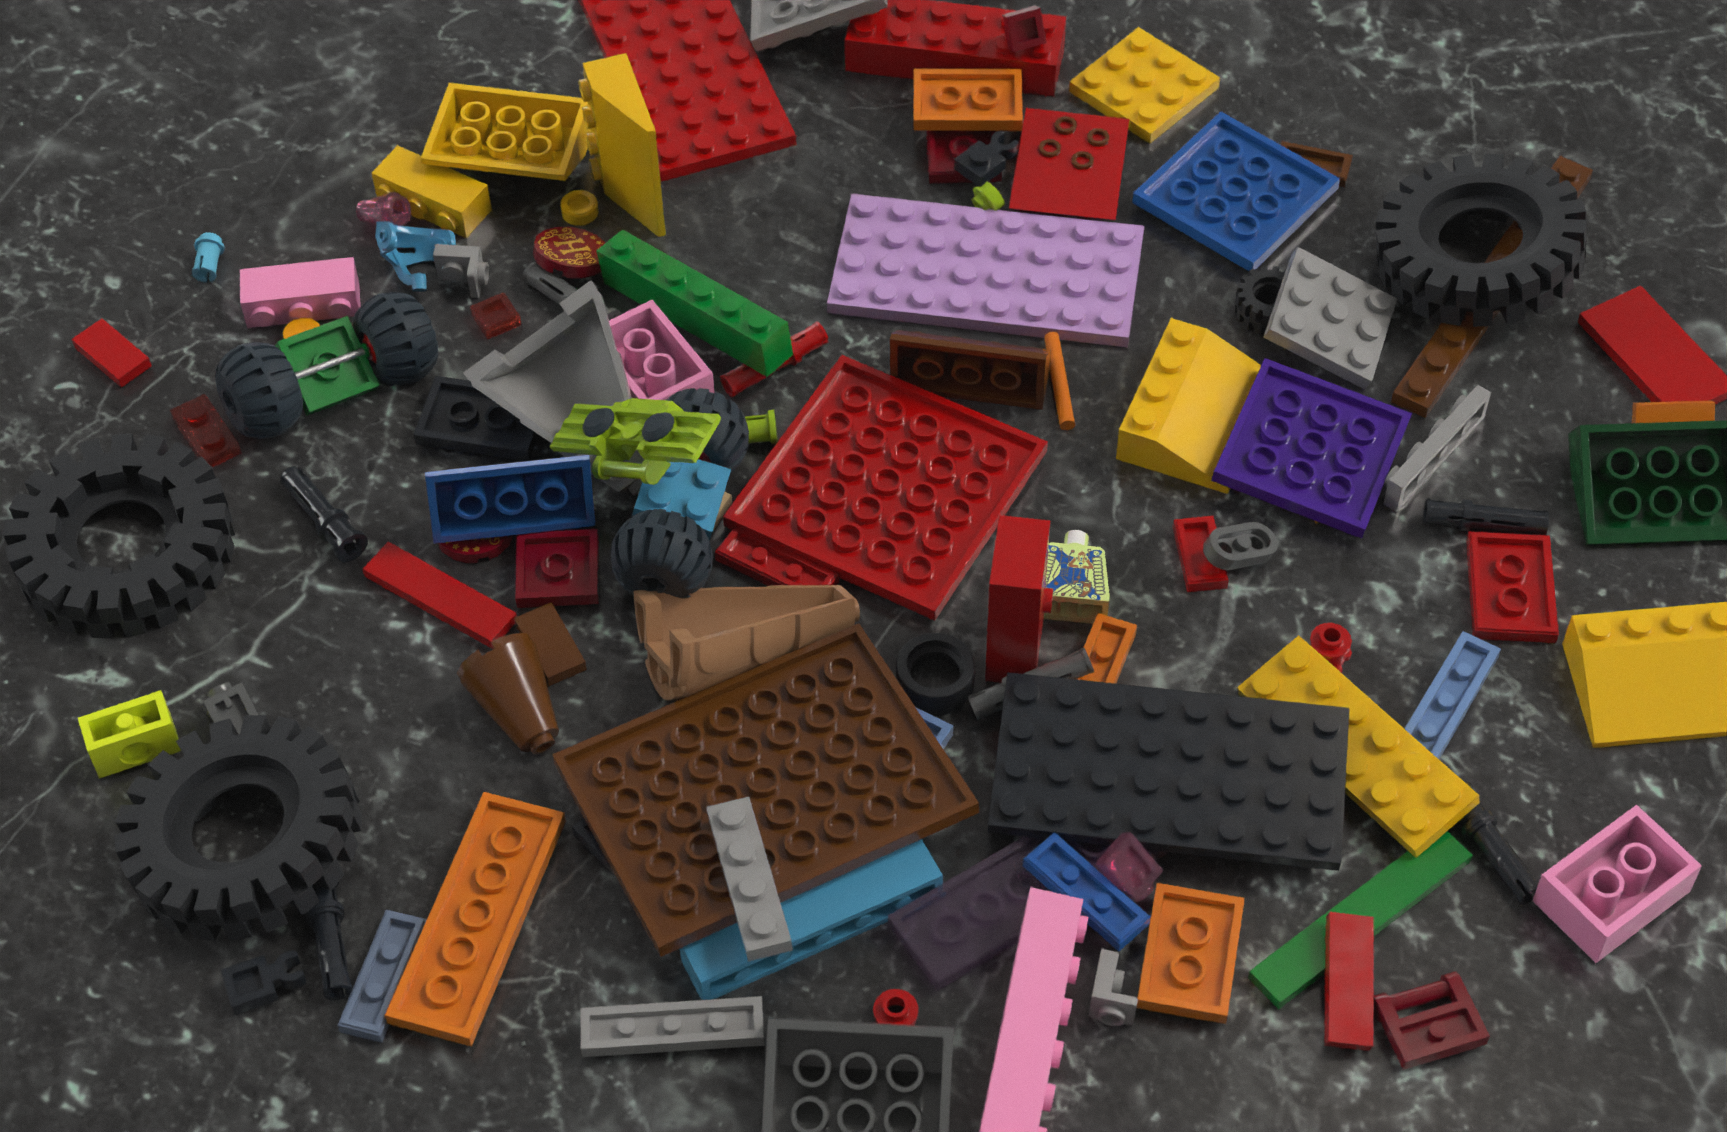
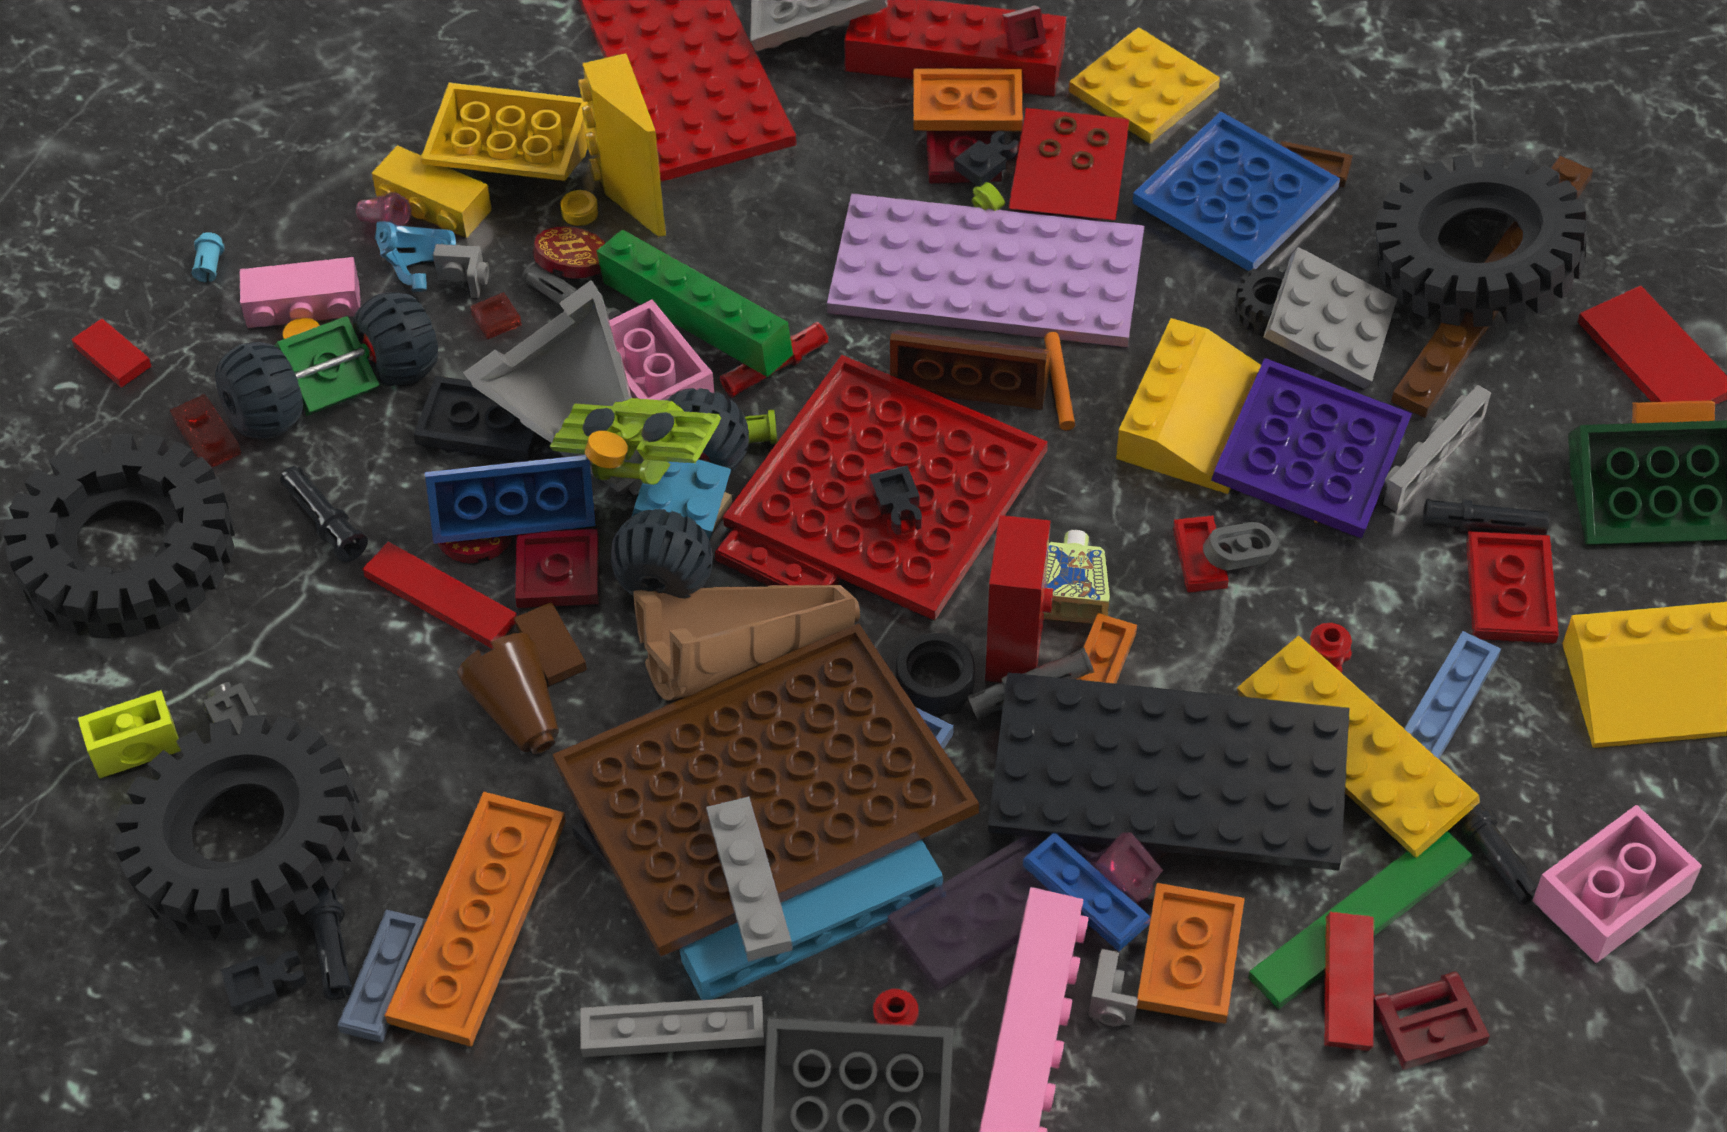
(606, 449): none -> light orange tile
(898, 495): none -> black plate

